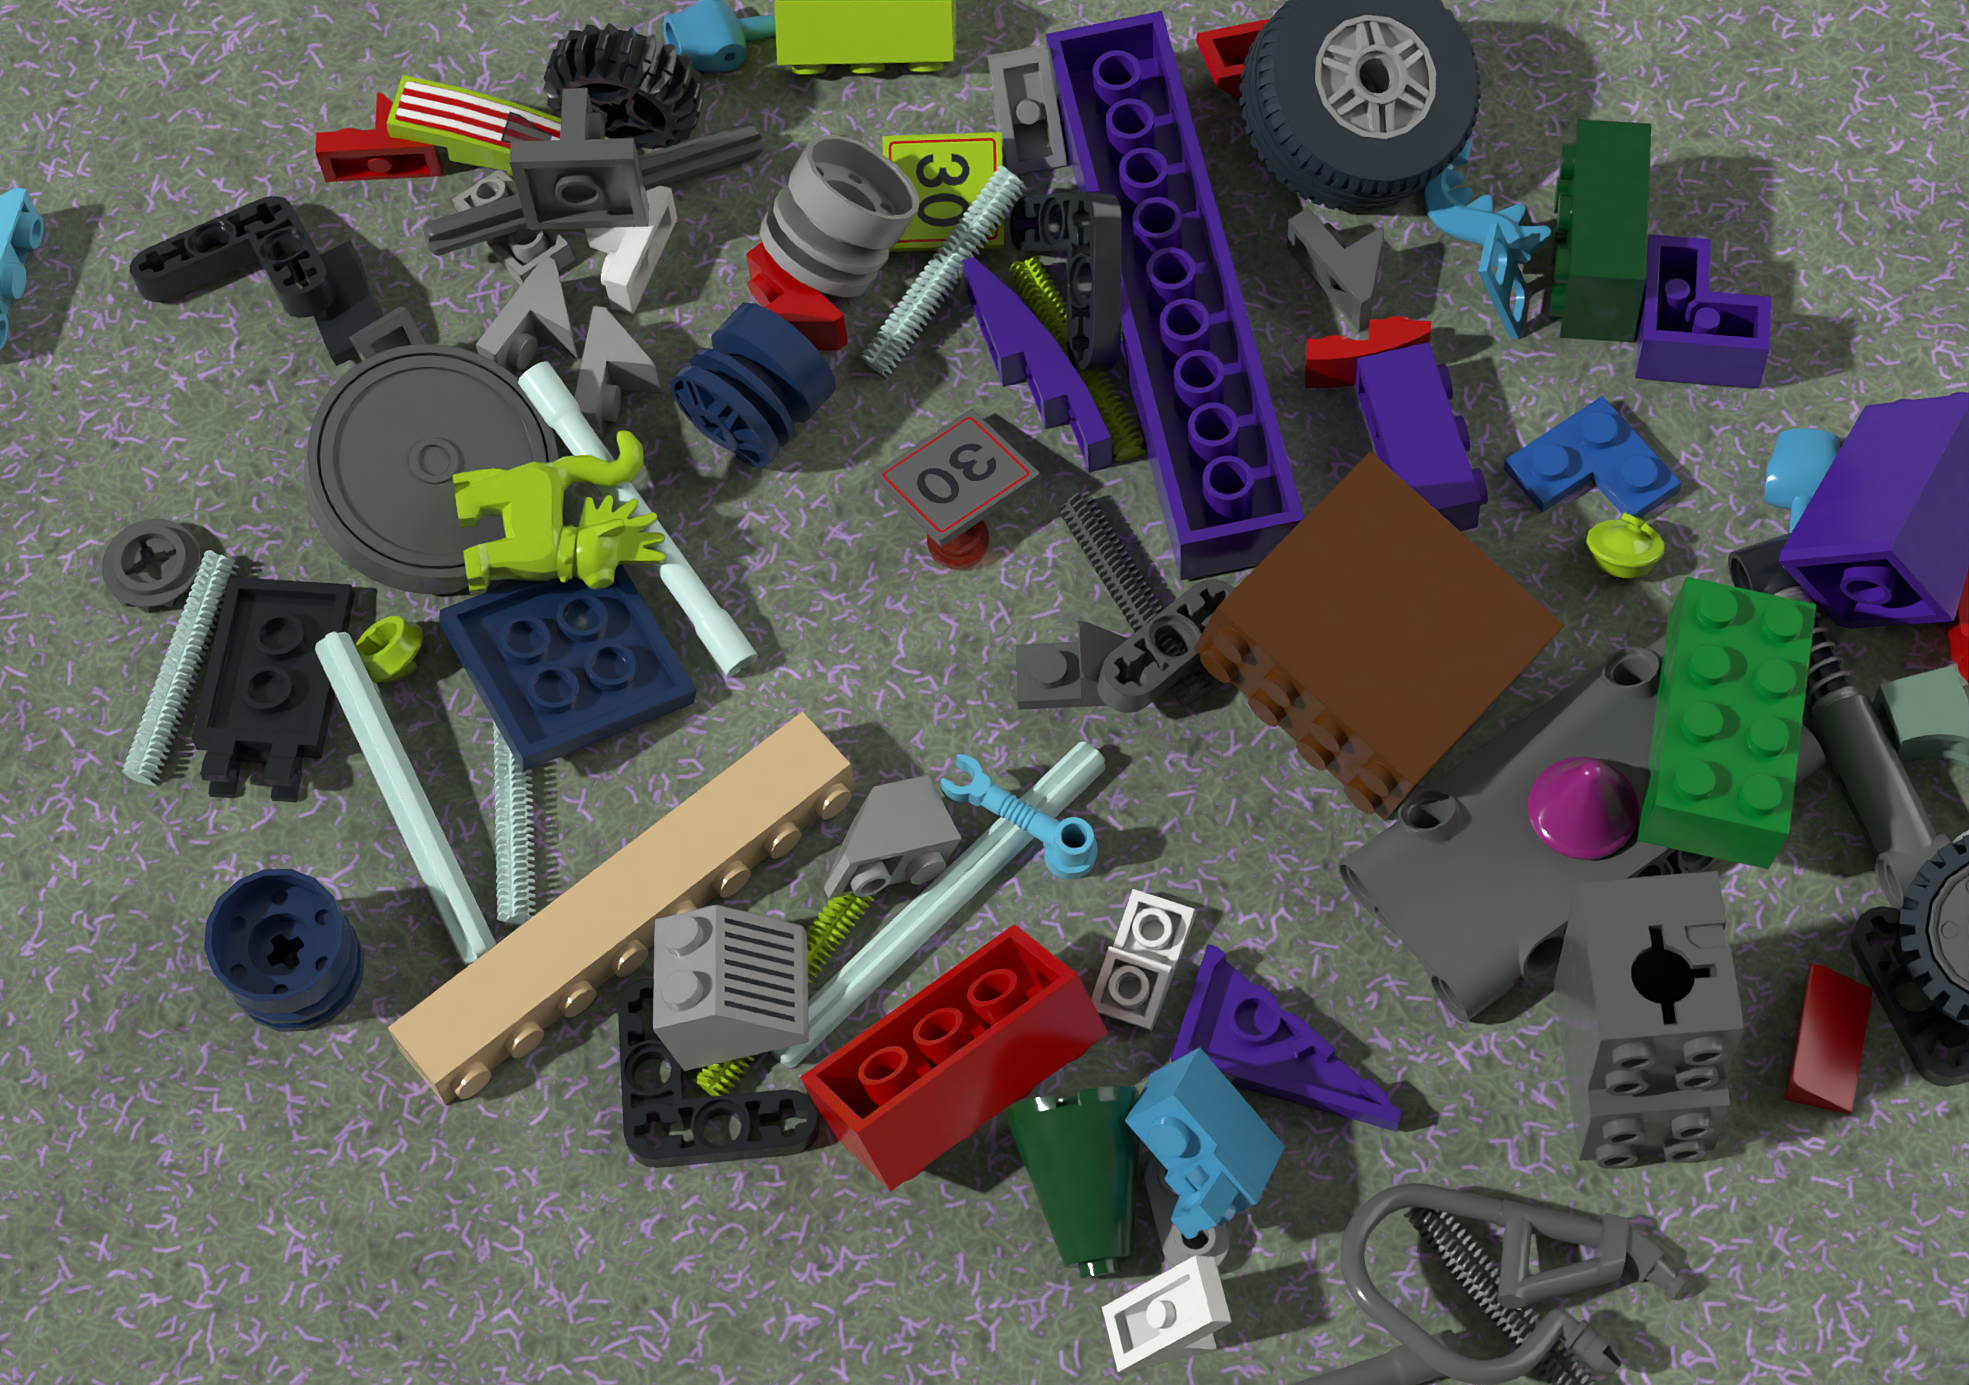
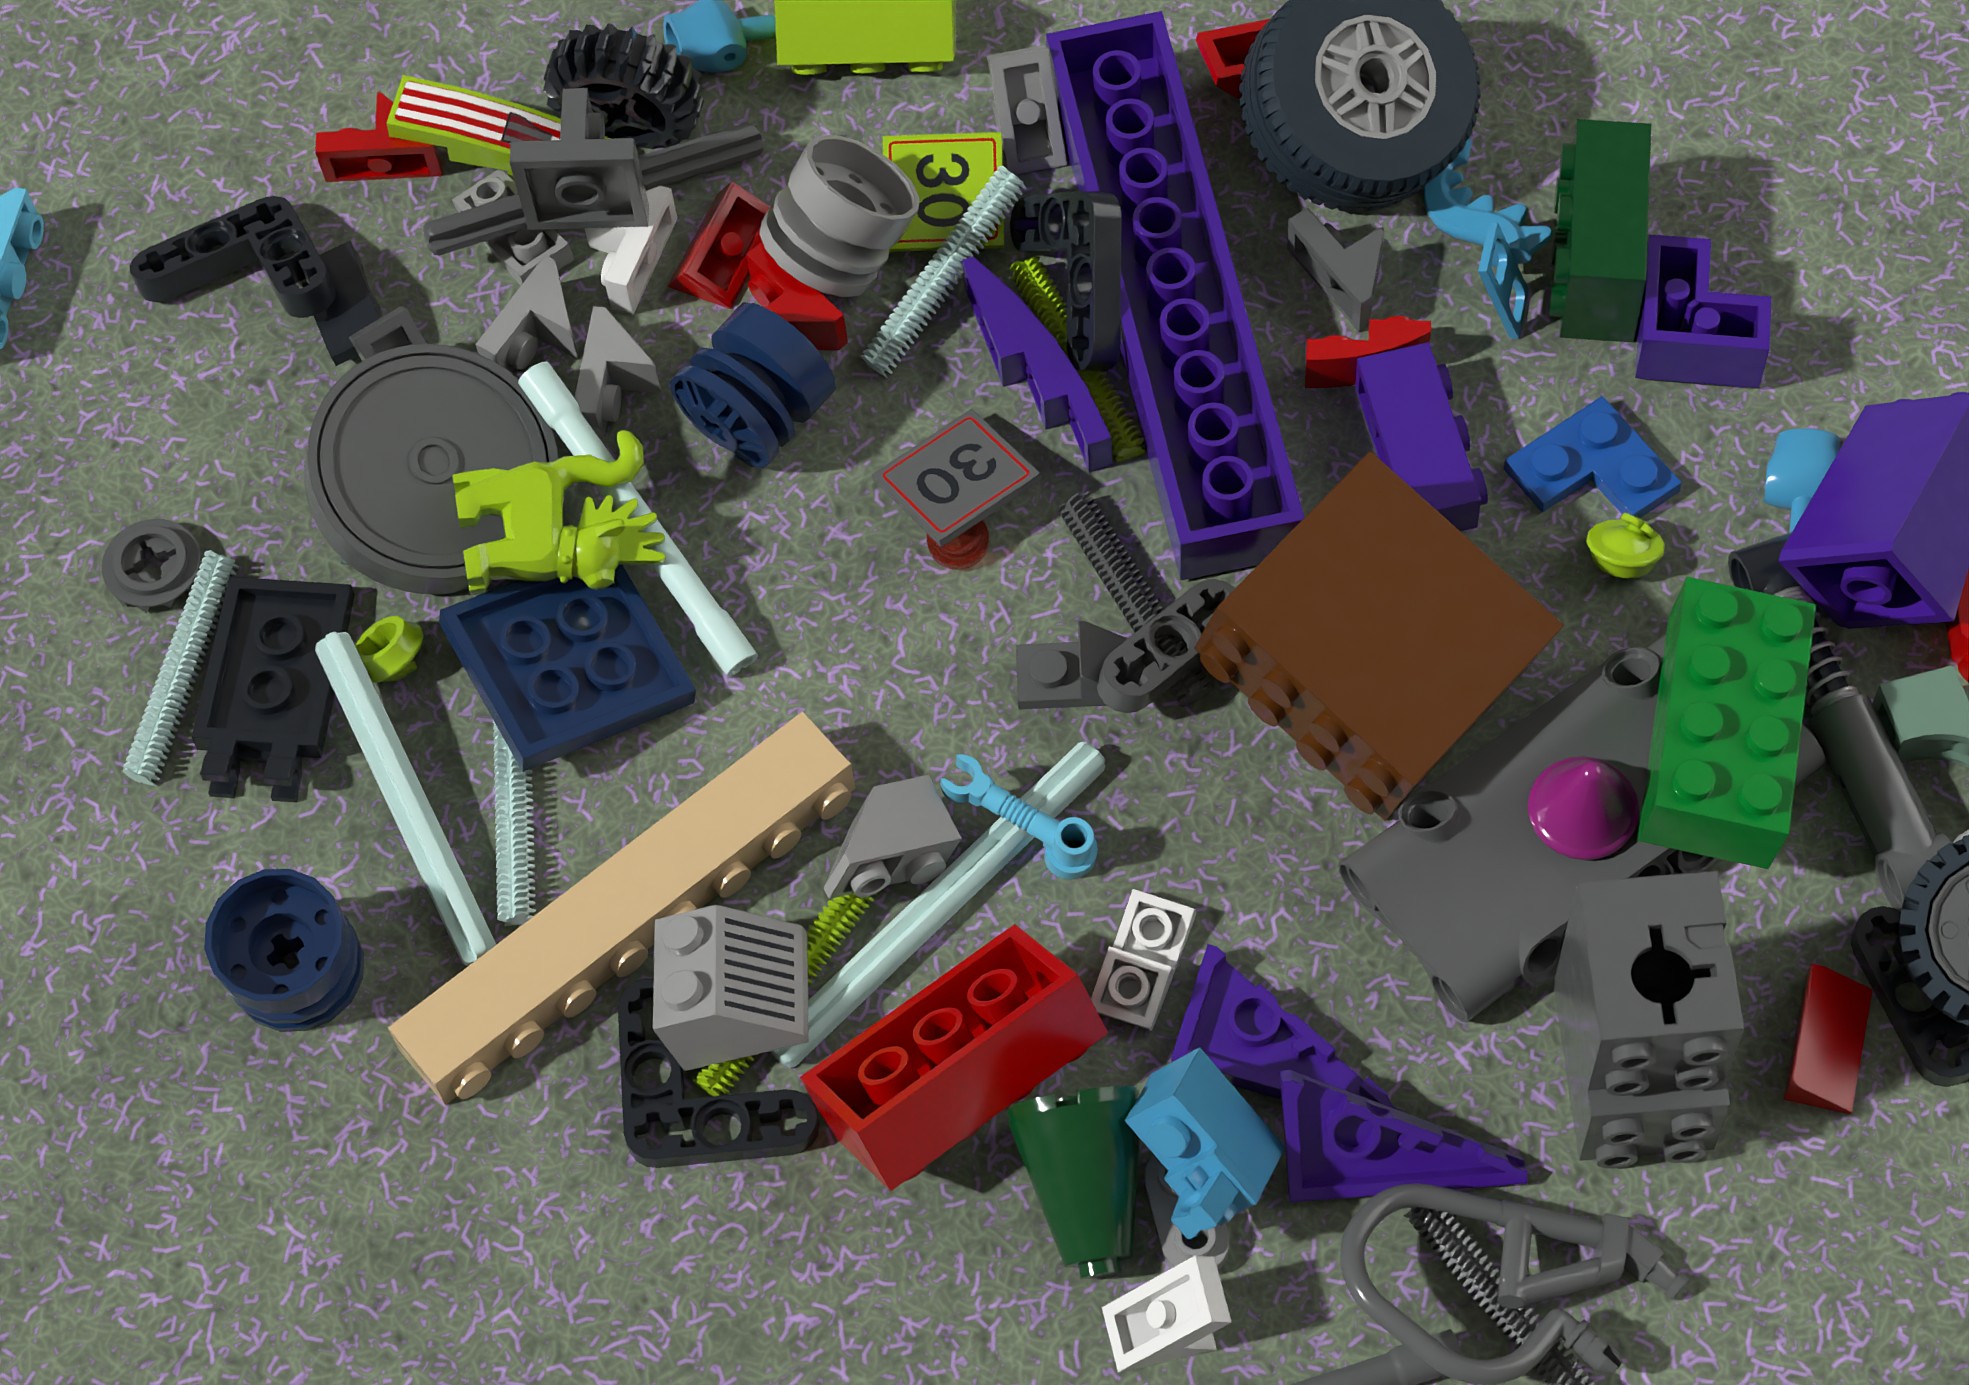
(716, 257): none -> red slope
(1360, 1147): none -> dark purple wing

